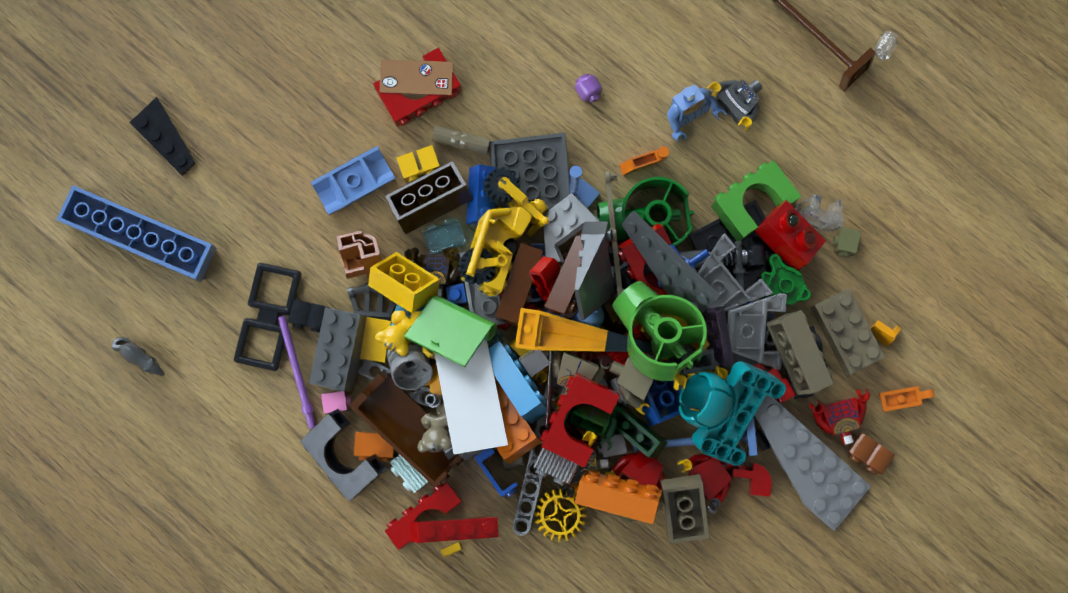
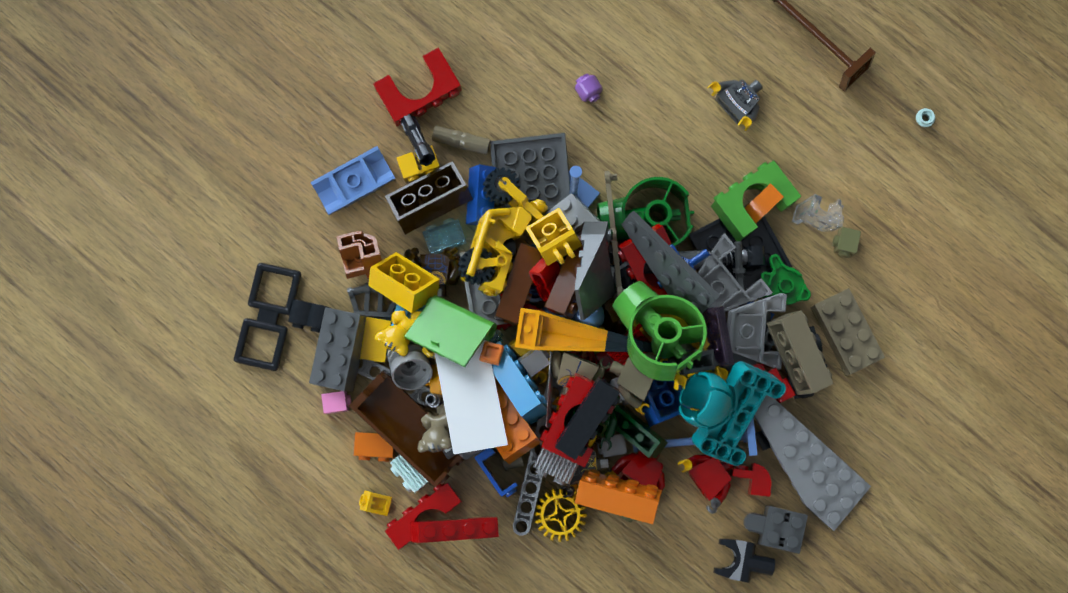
(136, 233): medium blue brick -> none
(137, 356): dark grey animal -> none
(160, 132): black wing -> none
(307, 408): medium lavender bar -> none
(320, 445): arch -> none
(375, 503): none -> yellow bracket
(416, 77): medium nougat sticker -> none
(421, 148): none -> black axle
(451, 549): yellow tile -> none
(457, 294): blue brick -> none
(491, 353): none -> orange tile
(554, 237): none -> yellow hinge
(587, 418): none -> black brick
(644, 161): orange piece -> none
(684, 508): dark tan brick -> none
(688, 106): medium blue torso -> none
(745, 561): none -> black connector
(763, 203): none -> orange slope
(777, 528): none -> dark grey brick
(790, 235): red piece -> none
(842, 416): red torso -> none
(870, 453): dark orange brick -> none
(884, 333): light orange tile -> none
(886, 45): clear brick -> none
(903, 398): orange plate -> none
(925, 112): none -> light aqua plate

